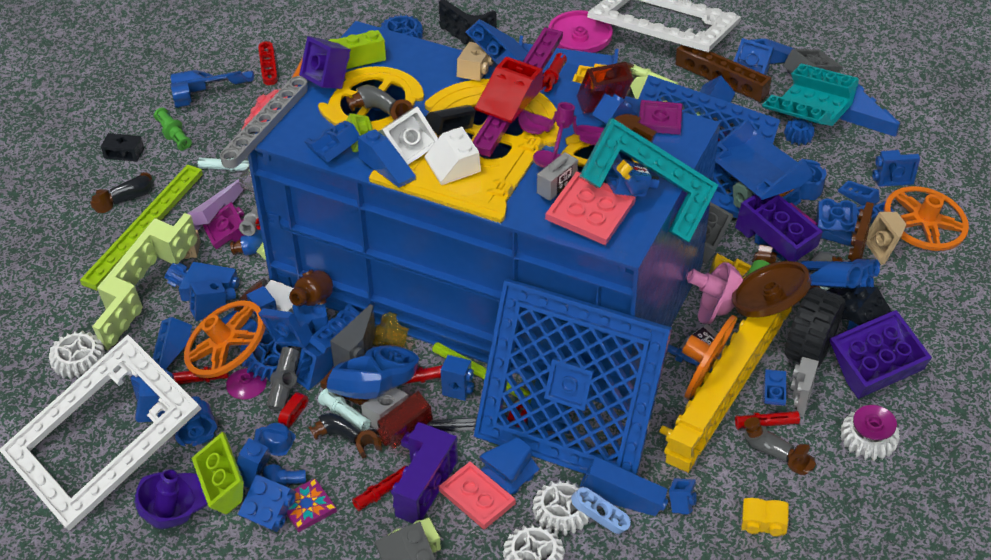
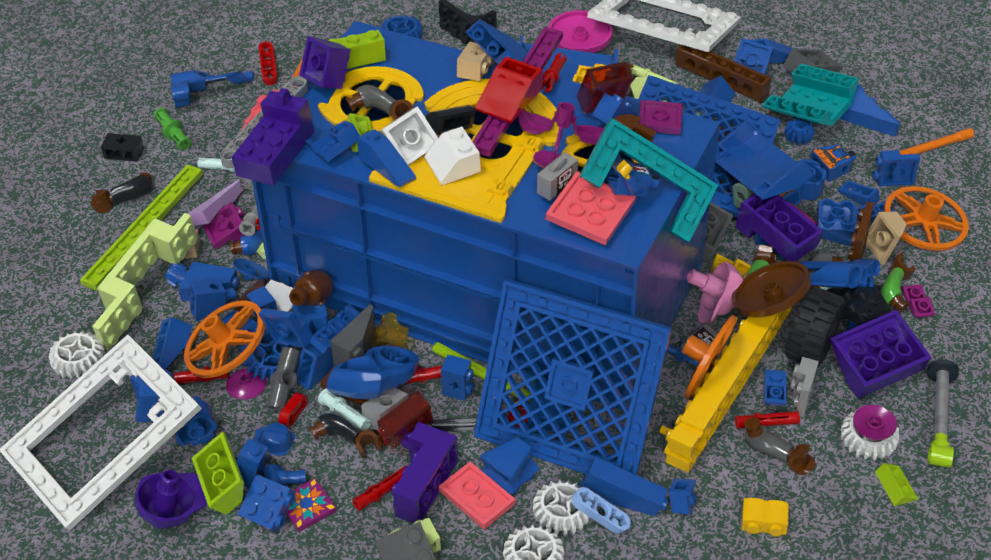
(250, 269): none -> blue dish
(275, 138): none -> dark purple hinge
(834, 160): none -> blue torso
(891, 288): none -> piece
(895, 484): none -> lime slope
(918, 303): none -> magenta slope
(943, 373): none -> piece
(957, 137): none -> orange piece

